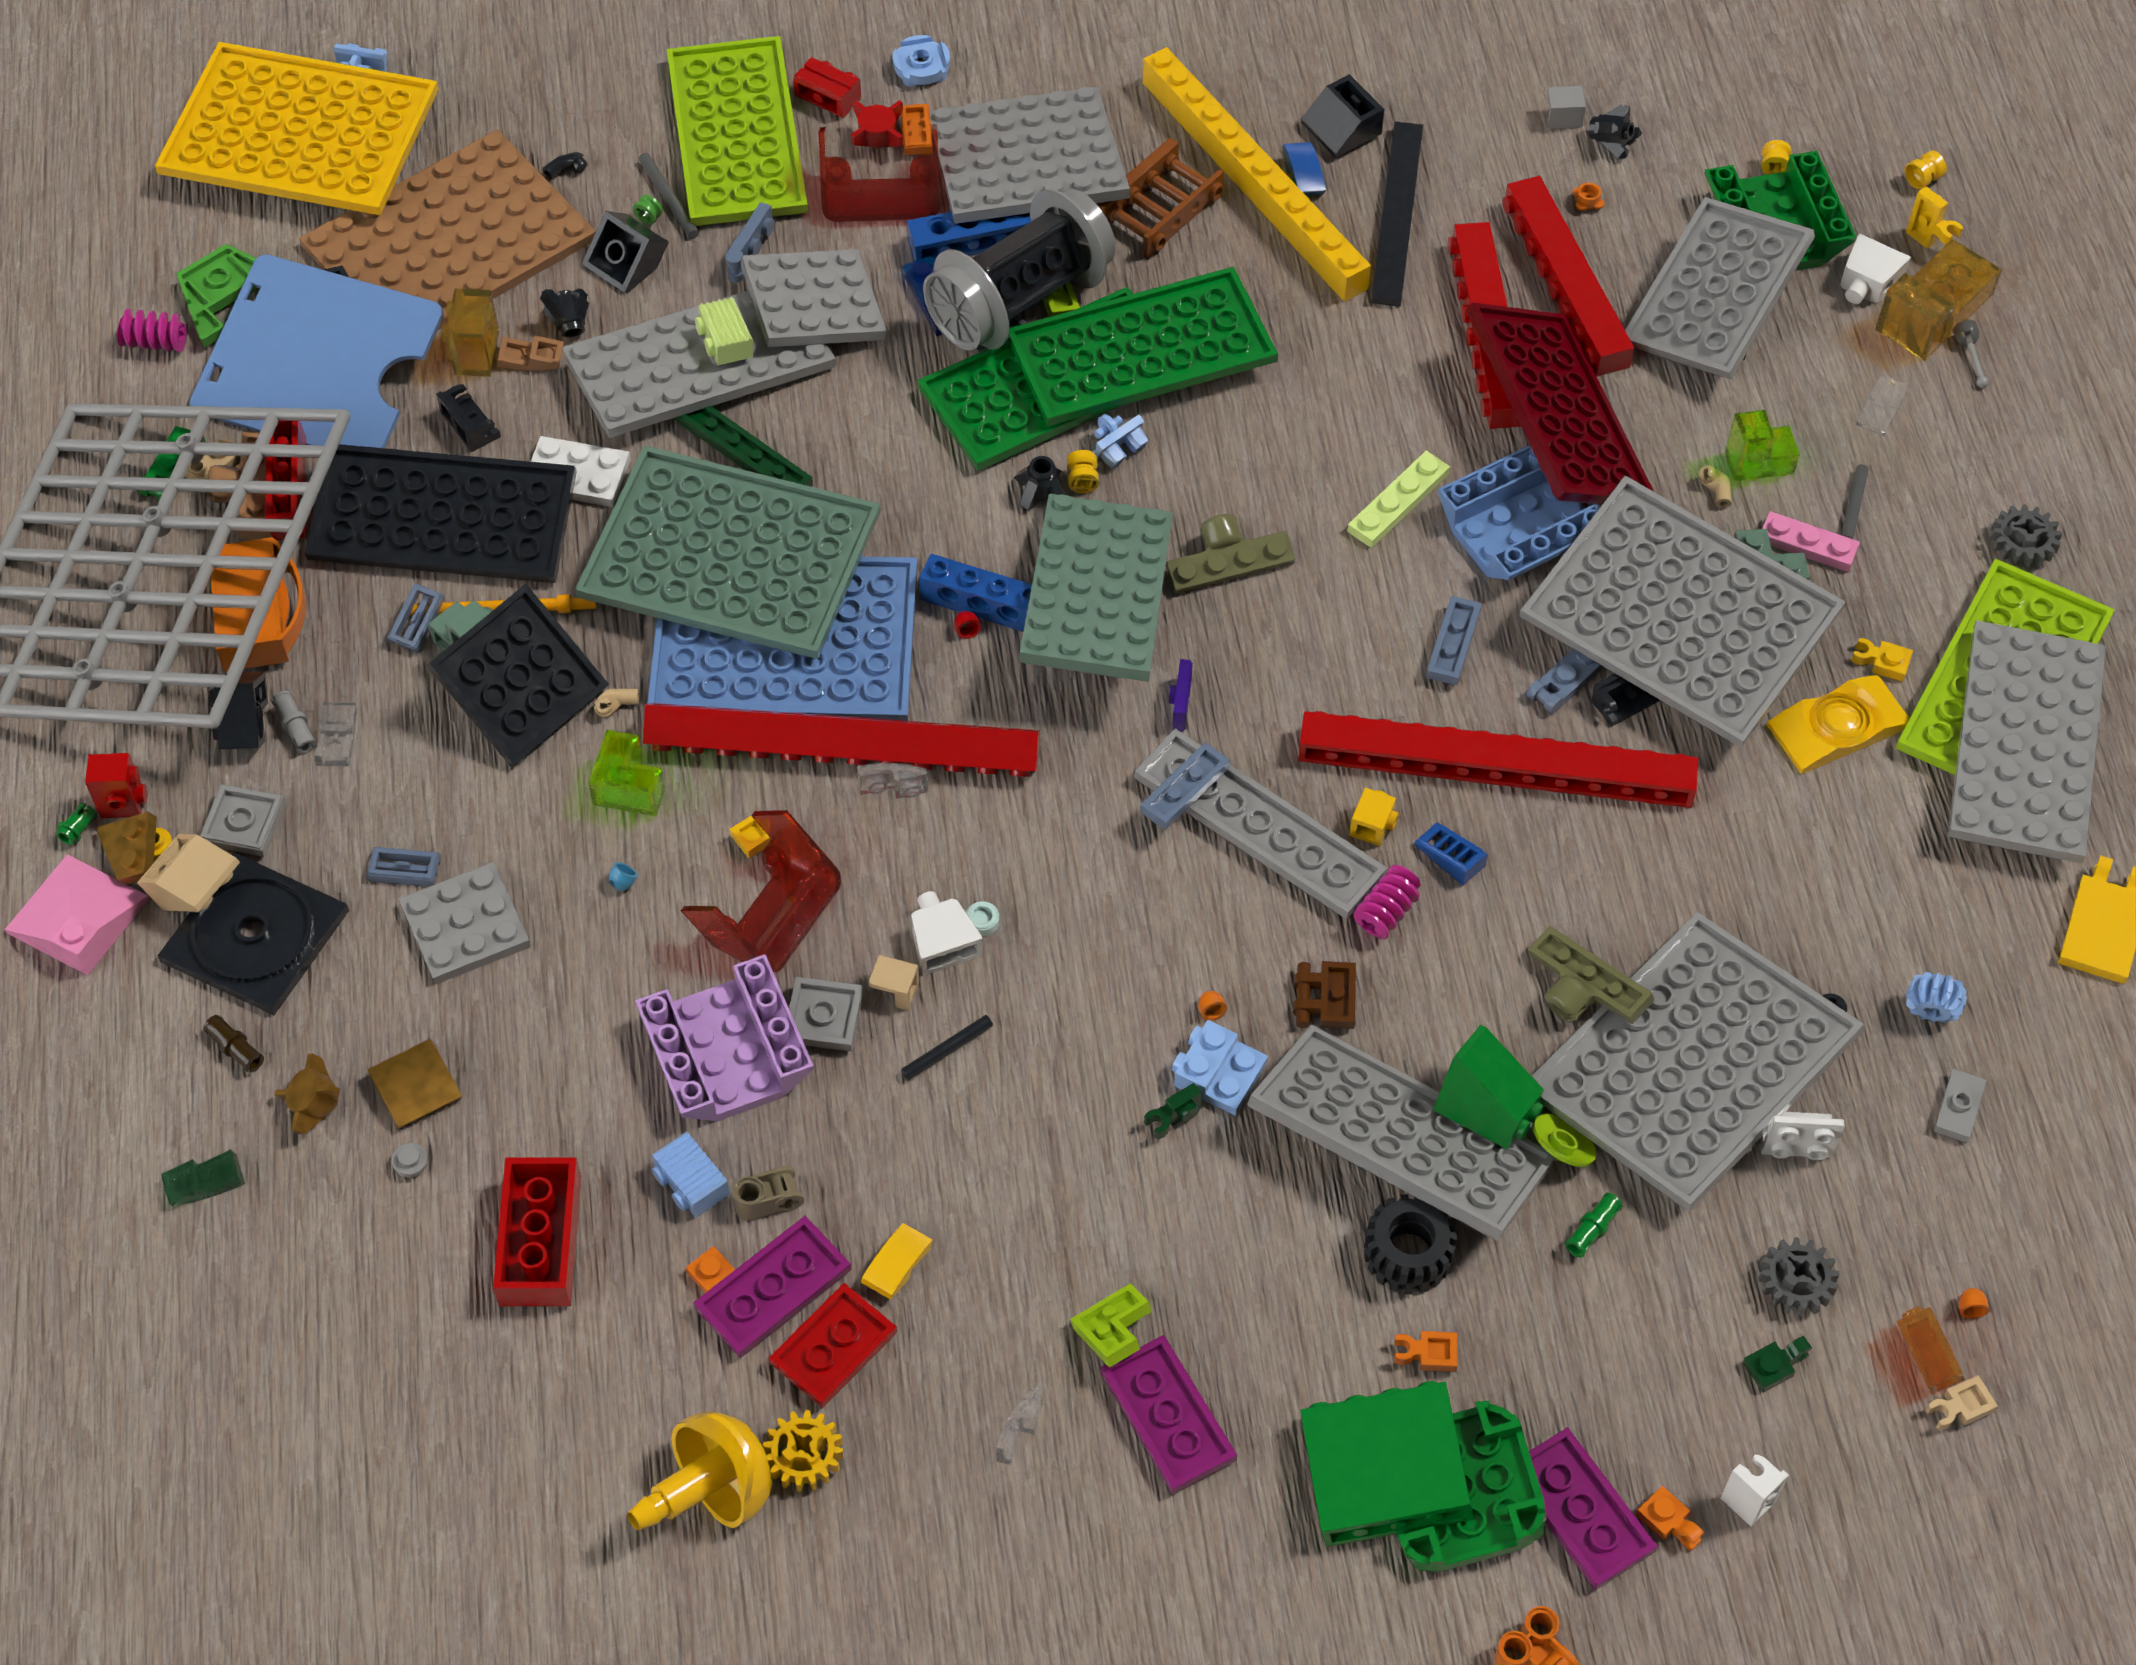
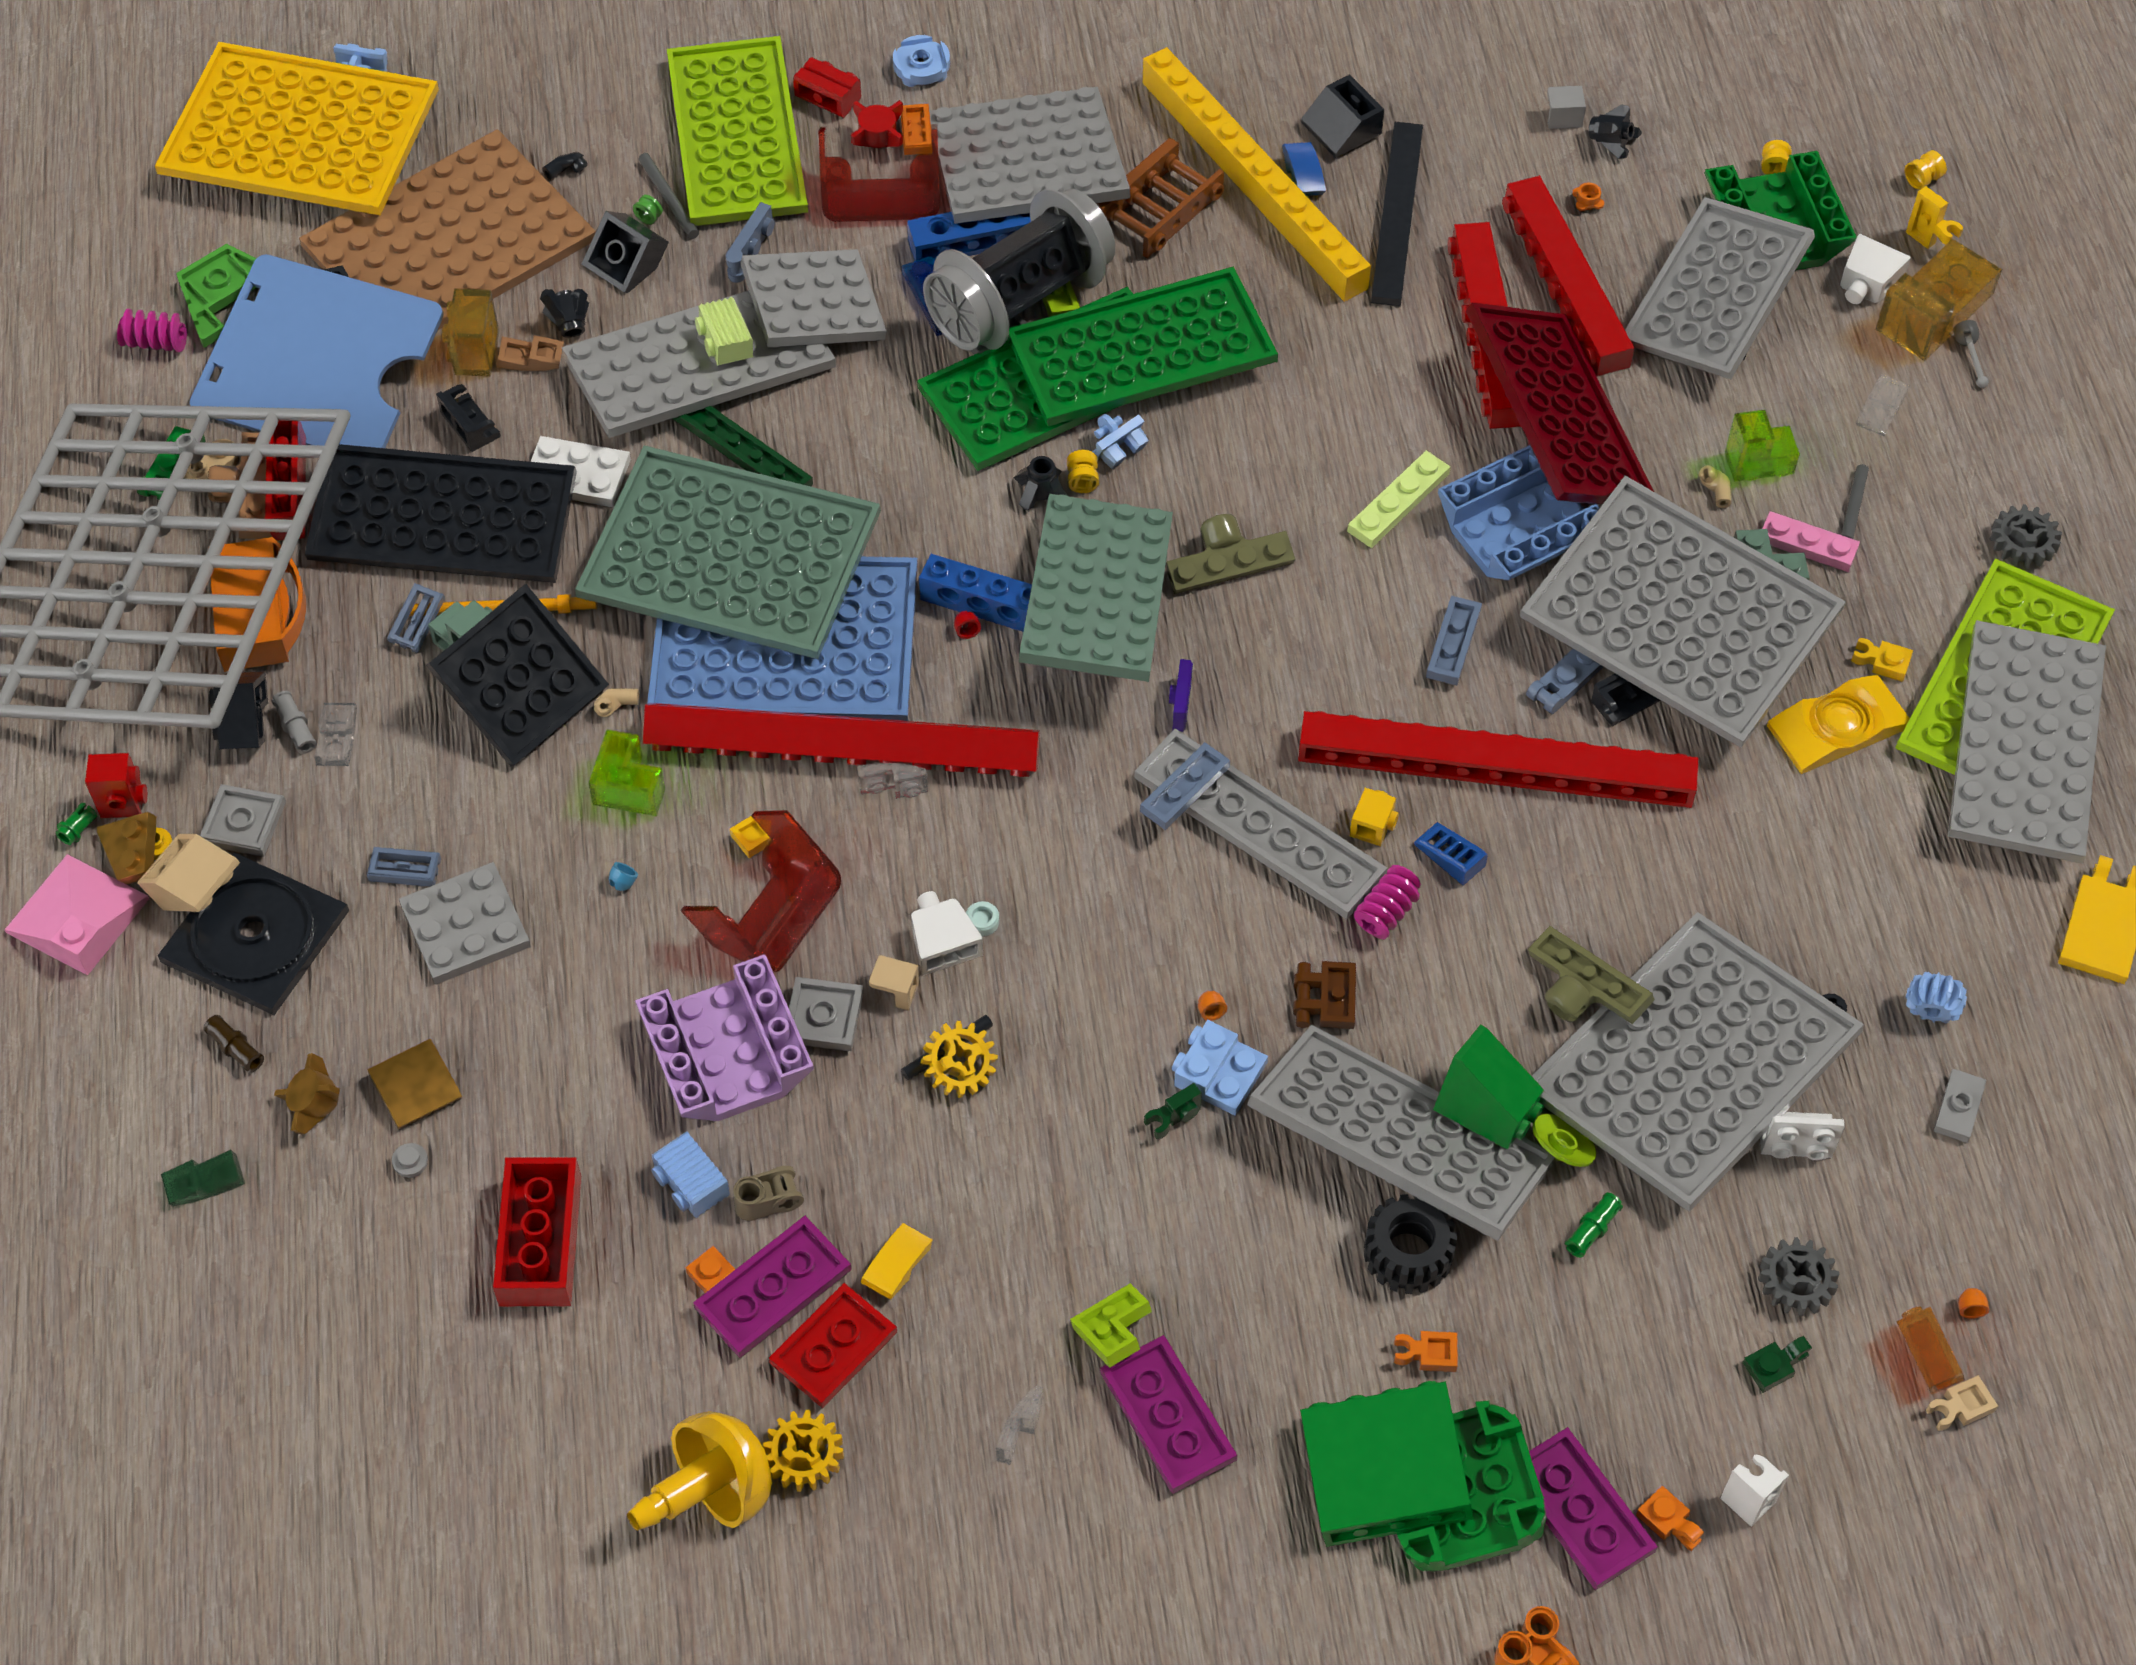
(955, 1046): none -> yellow gear

